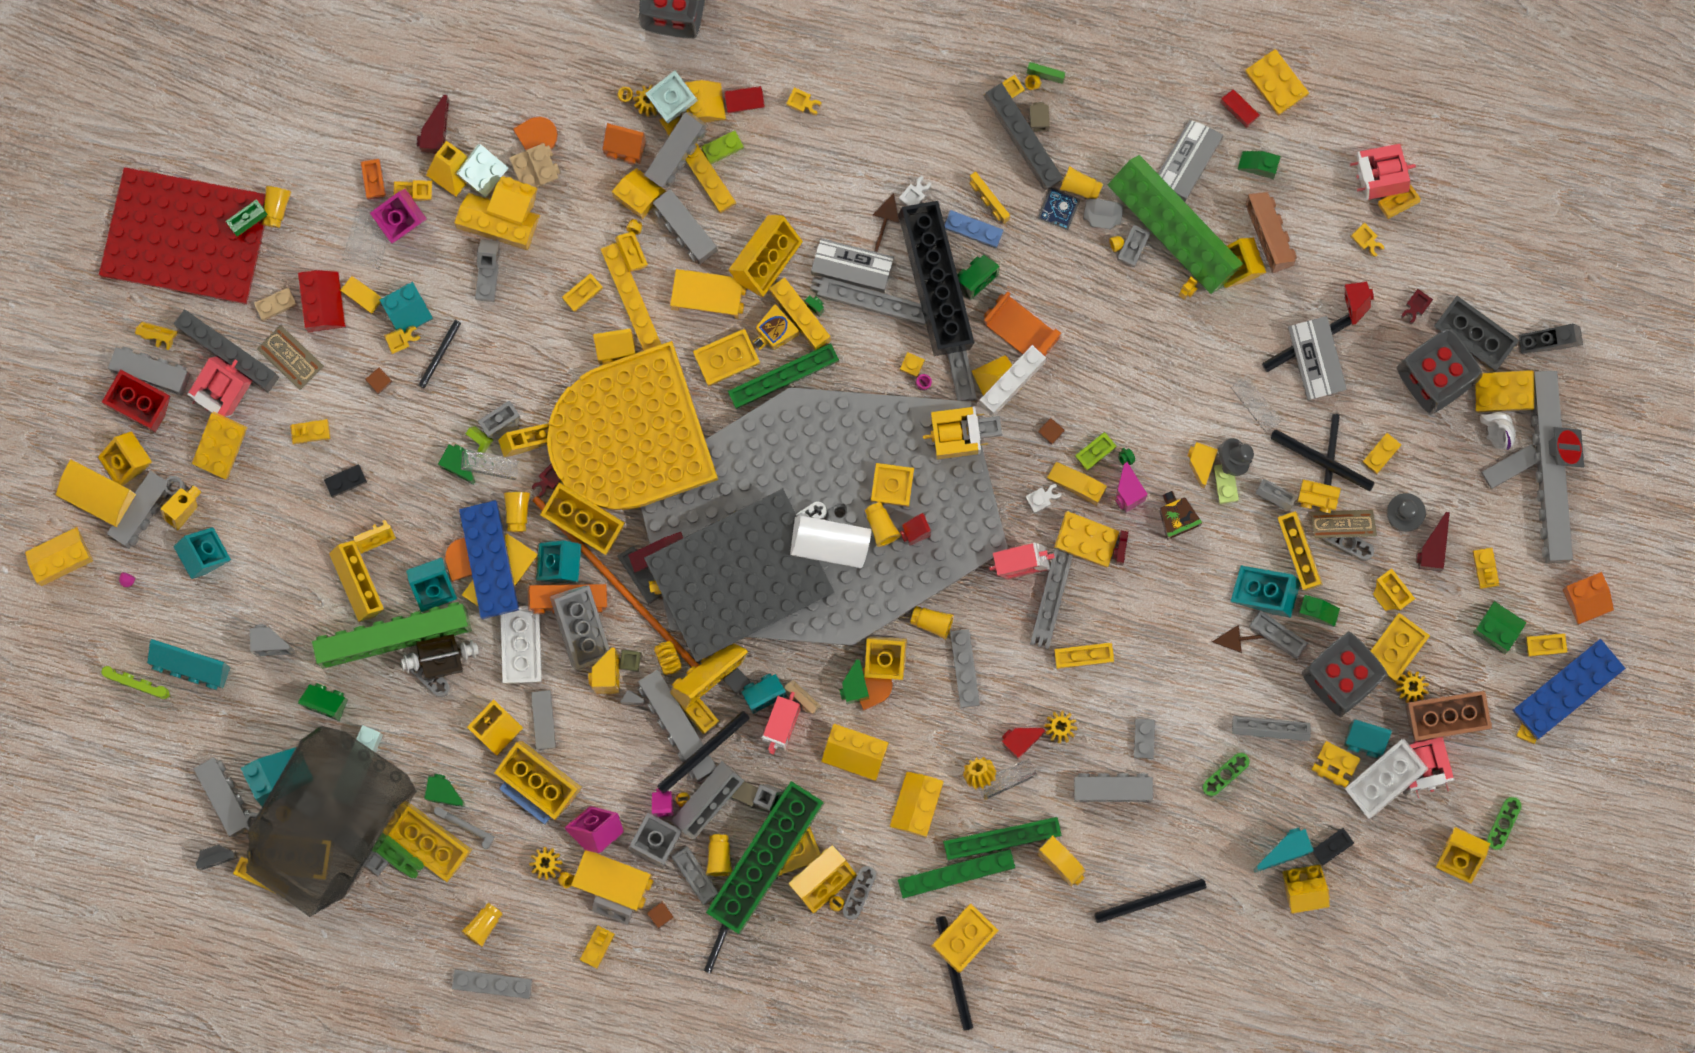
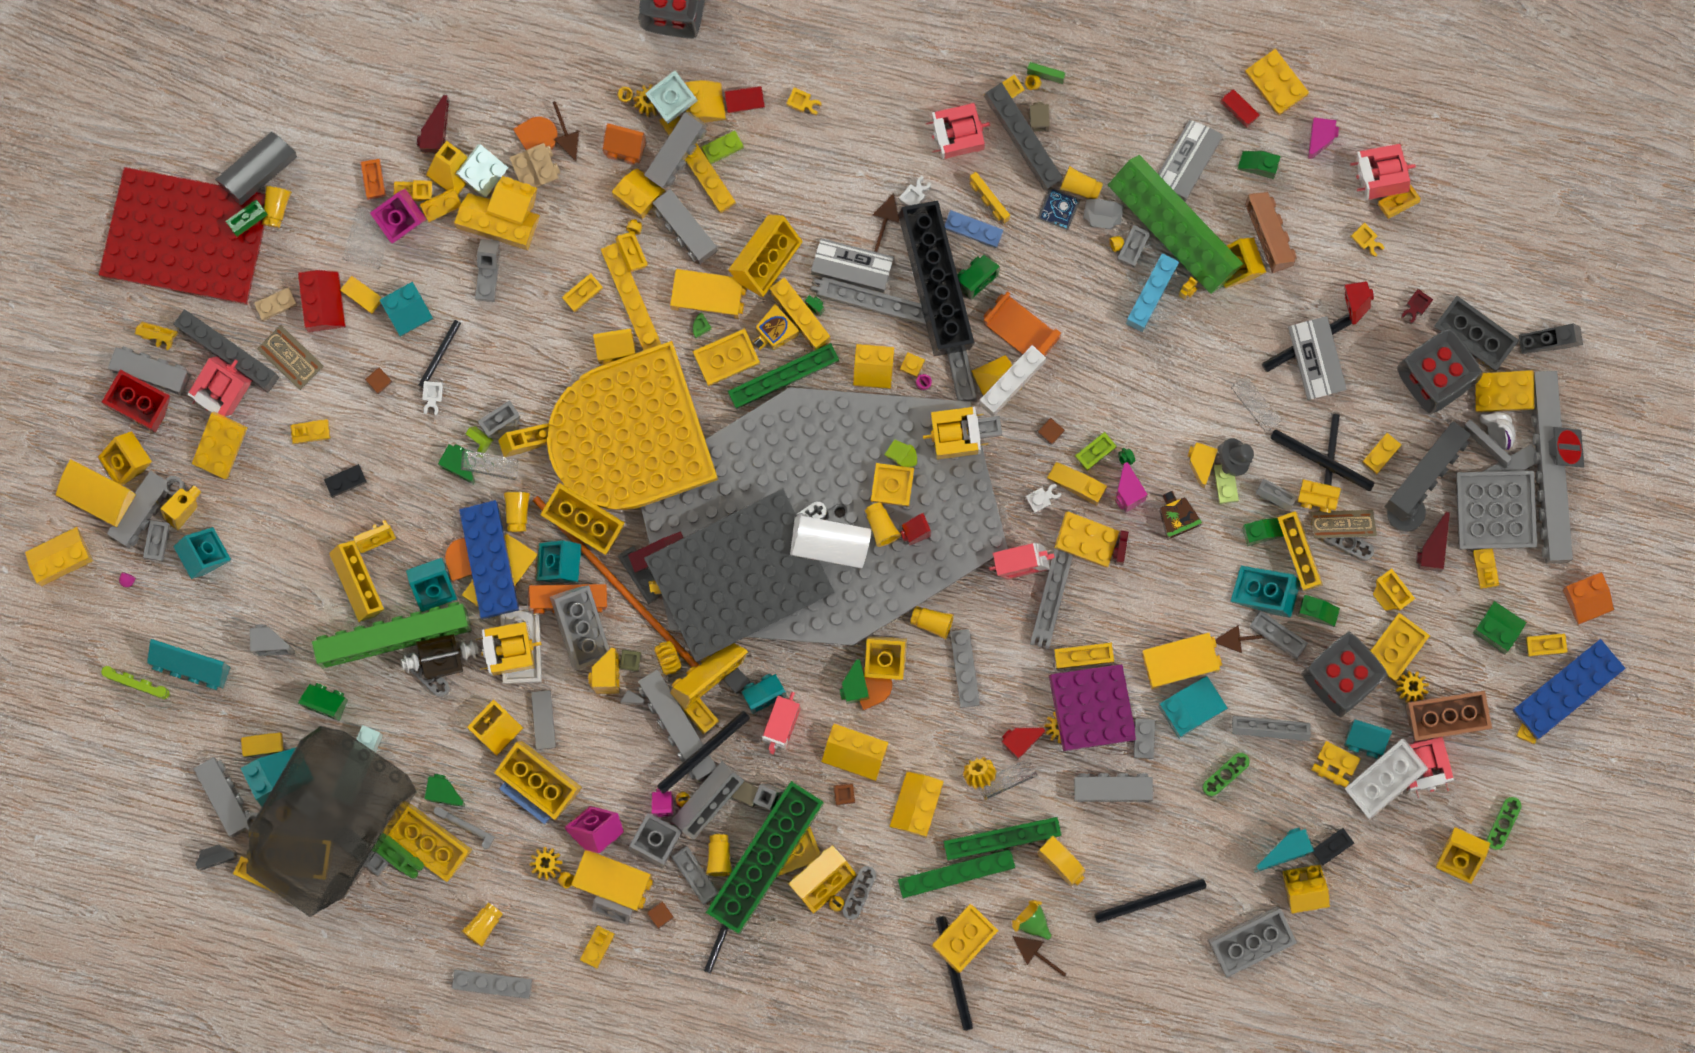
(156, 540): none -> light grey plate
(256, 167): none -> dark grey slope
(262, 744): none -> yellow slope
(399, 340): yellow plate -> none
(432, 392): none -> white plate
(441, 205): none -> yellow plate
(515, 648): none -> yellow piece
(549, 479): dark red plate -> none
(568, 142): none -> reddish brown piece
(700, 325): none -> bright green tile
(807, 702): tan plate -> none
(844, 794): none -> dark orange tile
(873, 366): none -> yellow slope
(902, 454): none -> lime tile
(964, 128): none -> coral piece
(1029, 948): none -> reddish brown piece
(1032, 920): none -> bright green hat
(1092, 707): none -> magenta plate
(1152, 292): none -> medium azure brick
(1181, 660): none -> yellow panel
(1192, 707): none -> teal slope
(1252, 941): none -> light grey slope
(1262, 531): none -> green slope
(1322, 135): none -> dark pink slope
(1427, 471): none -> dark grey brick
(1488, 444): none -> light grey tile
(1496, 510): none -> light grey plate

